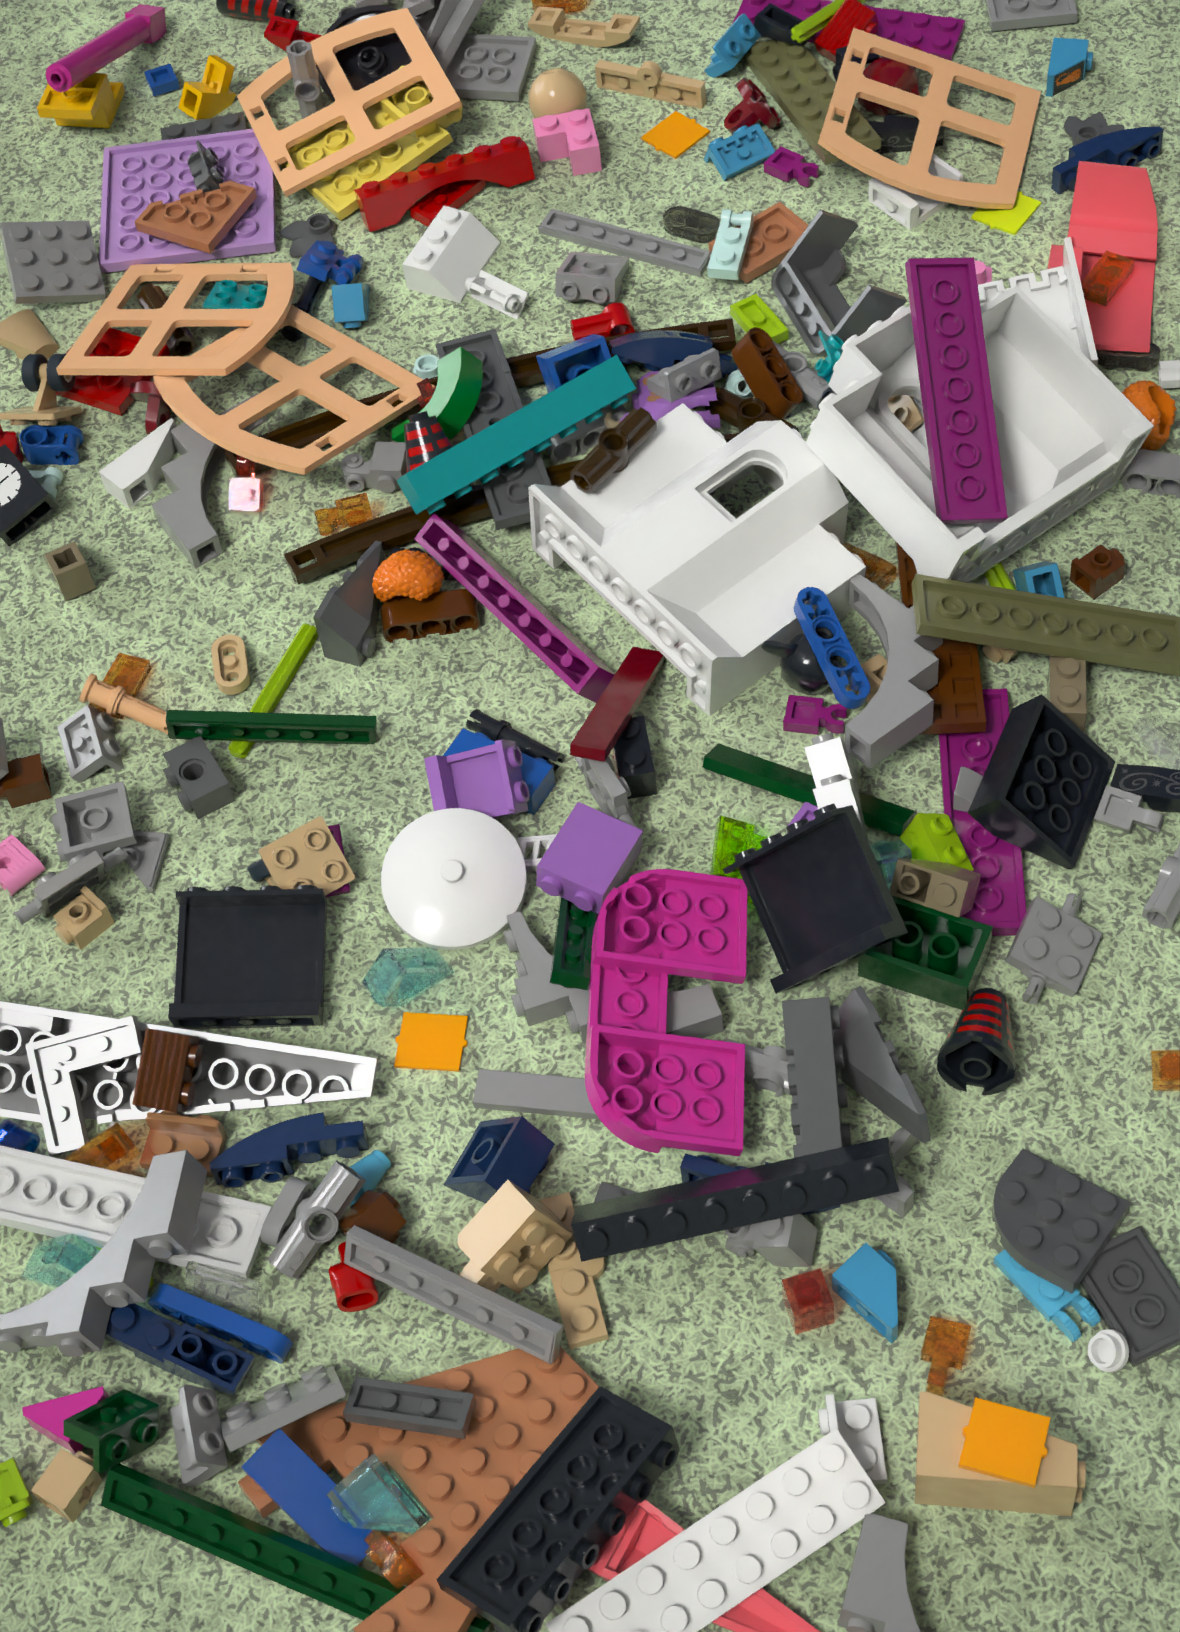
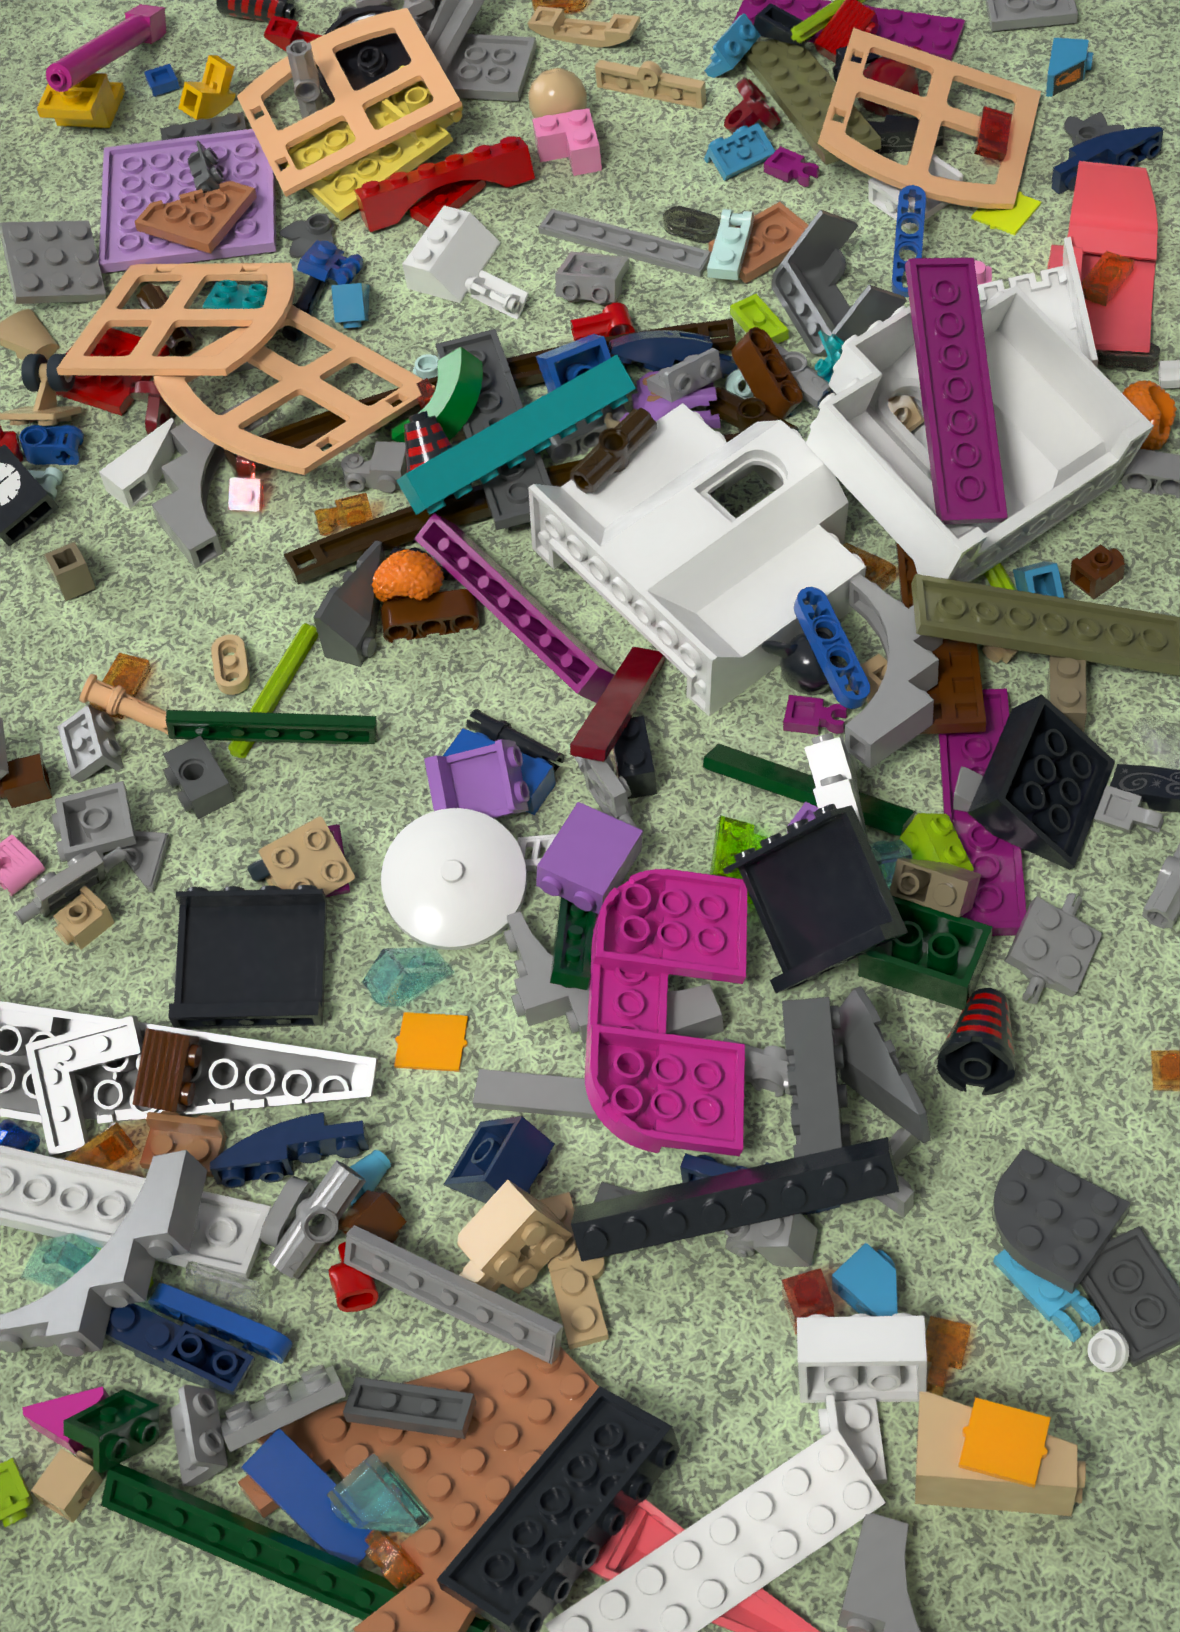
(675, 135): light orange piece -> none
(862, 1357): none -> white slope
(907, 241): none -> blue beam
(993, 134): none -> clear red plate

